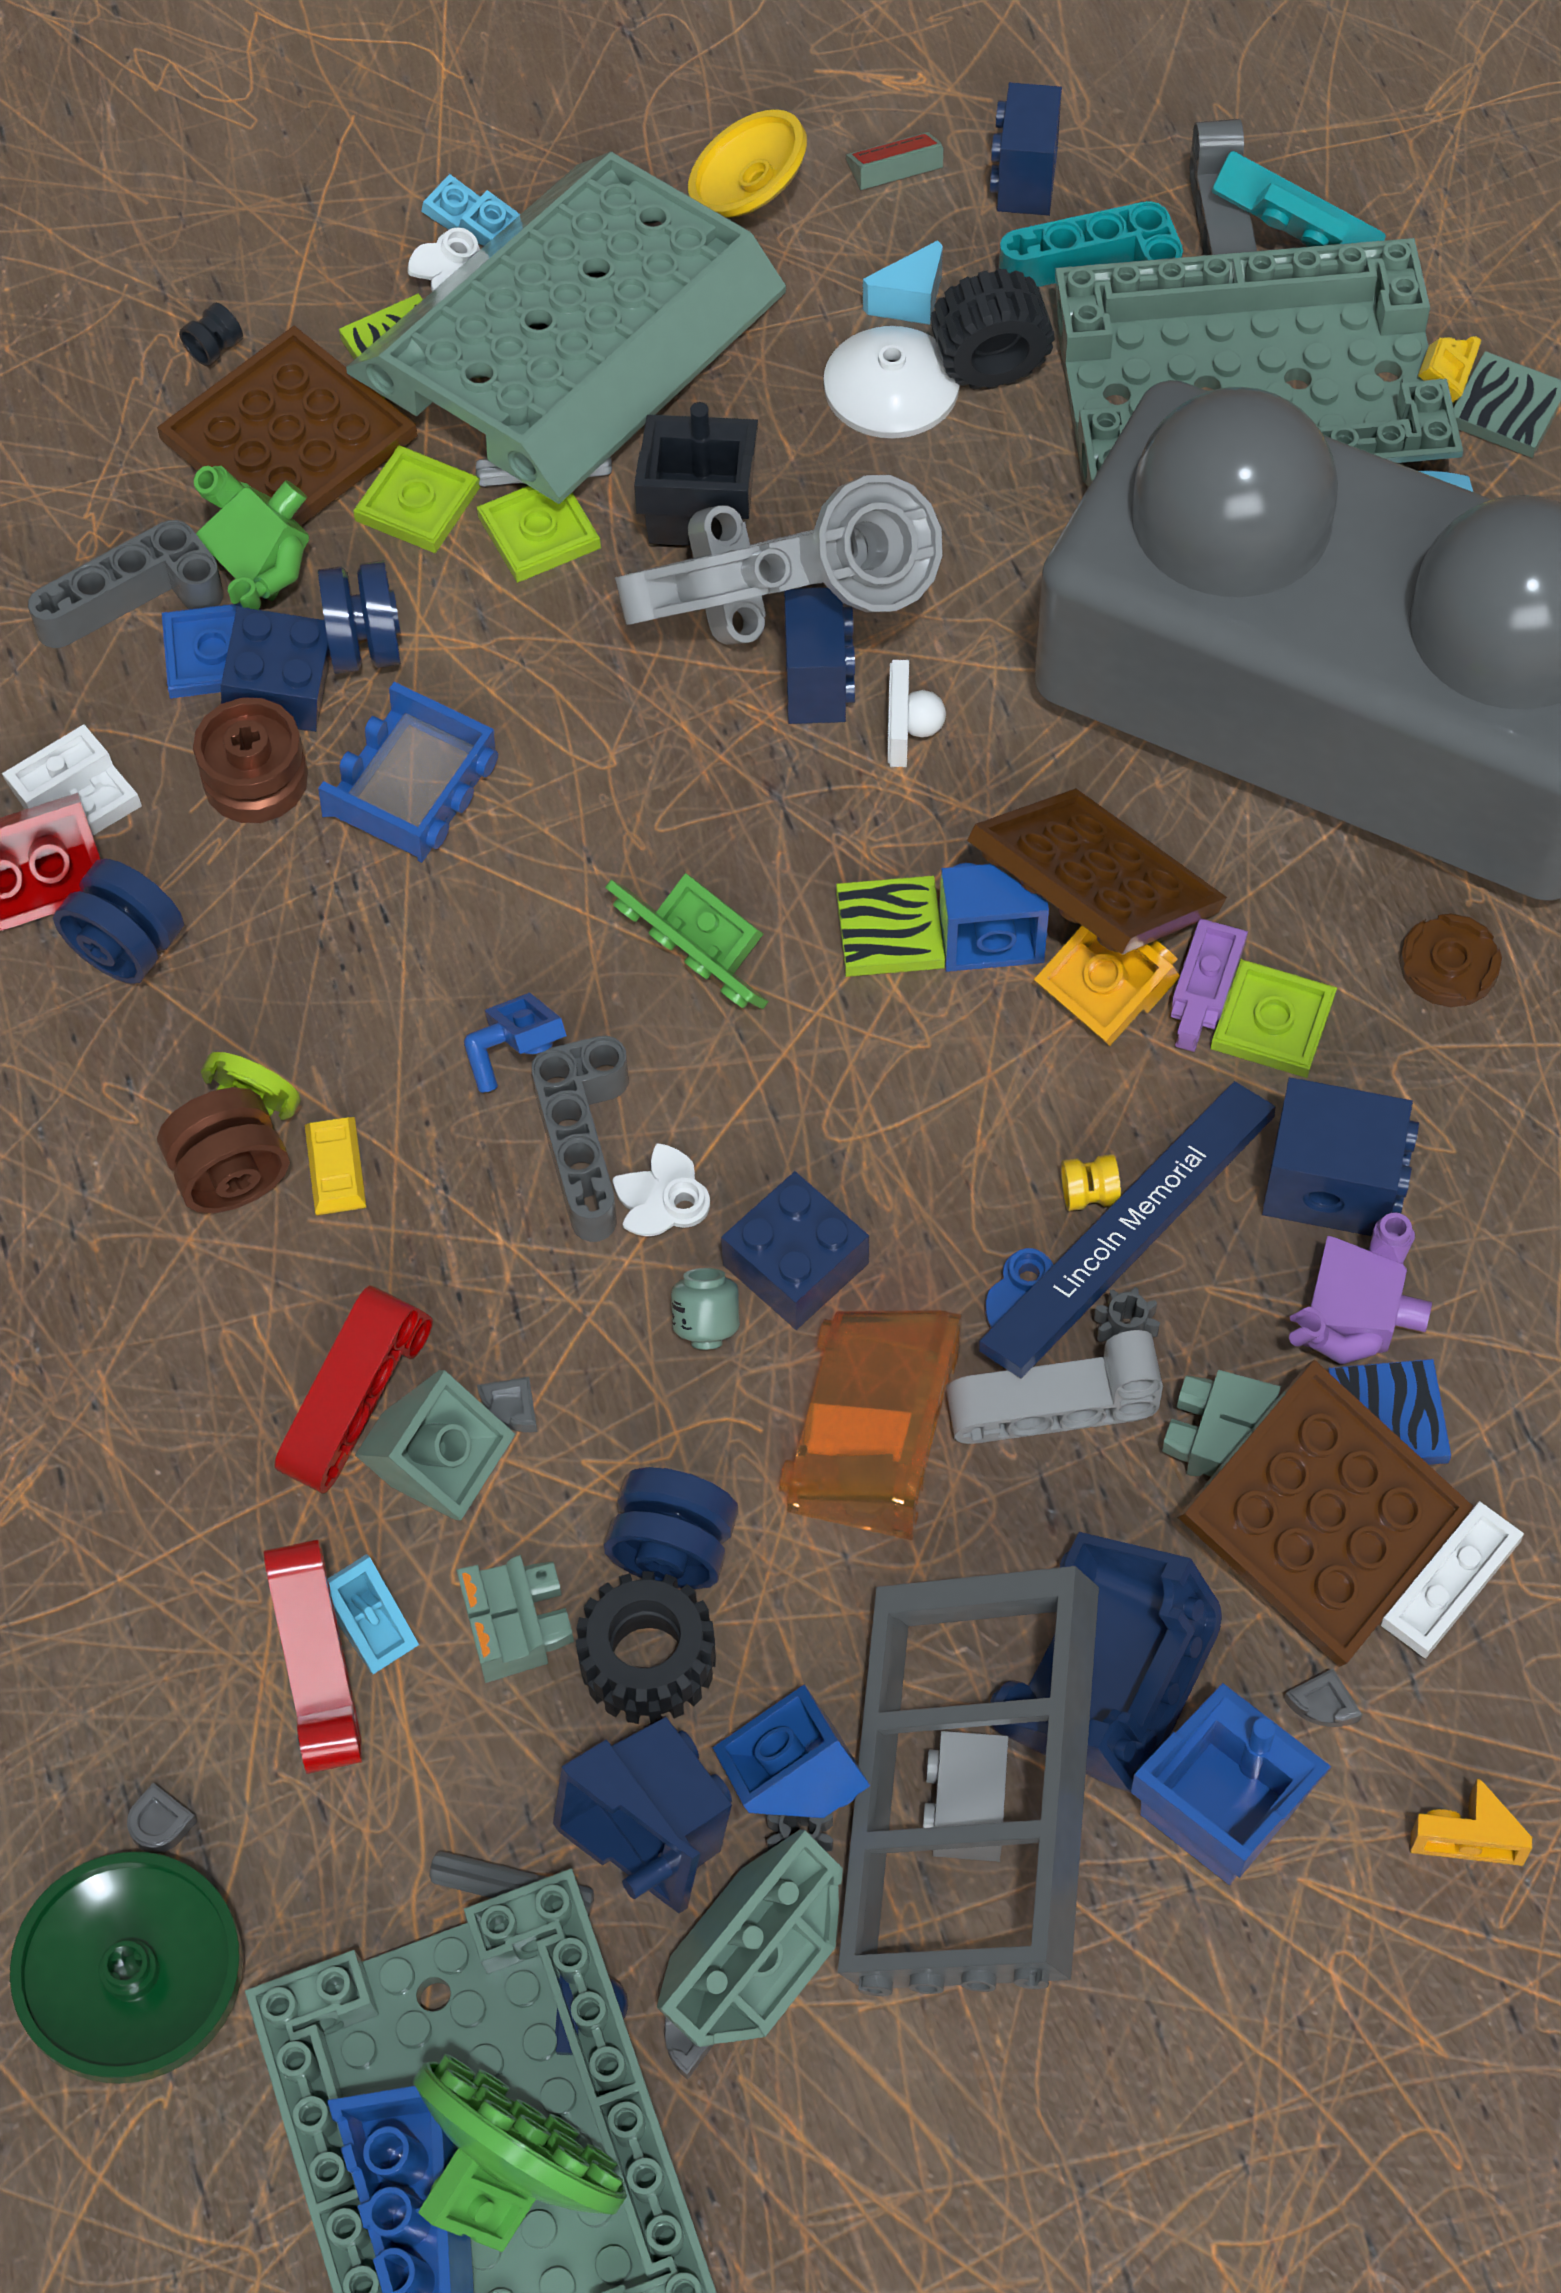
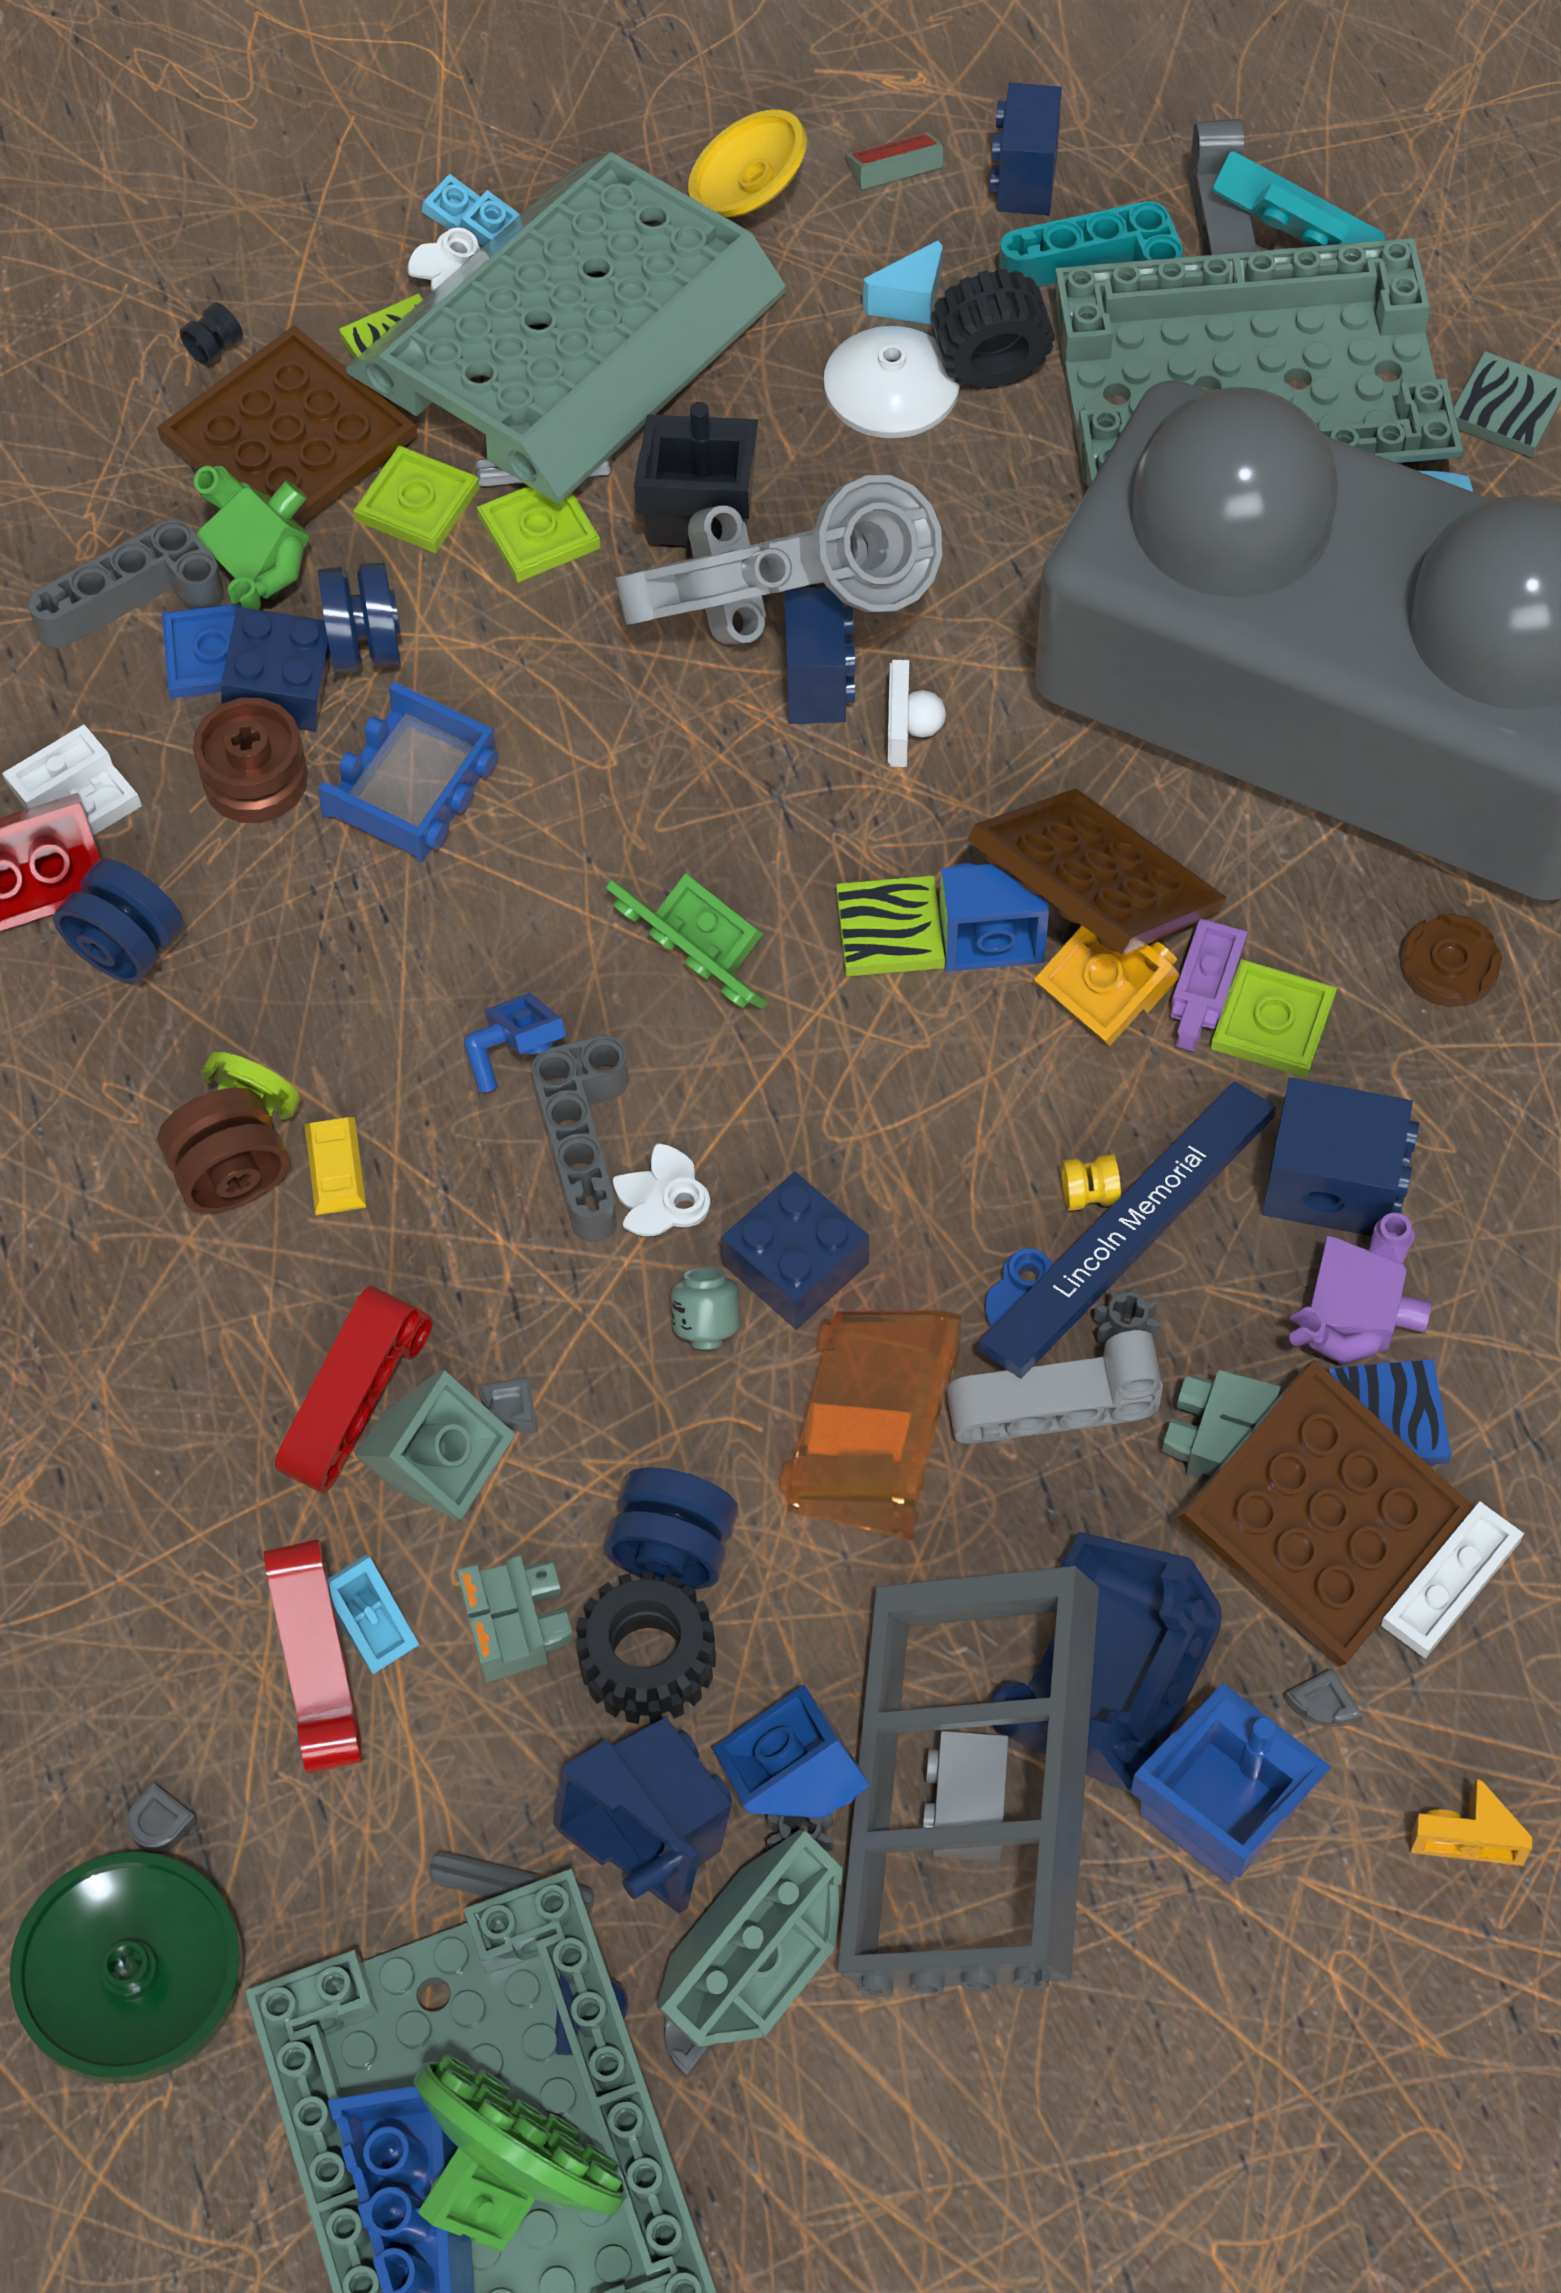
(1450, 361): yellow tile -> none

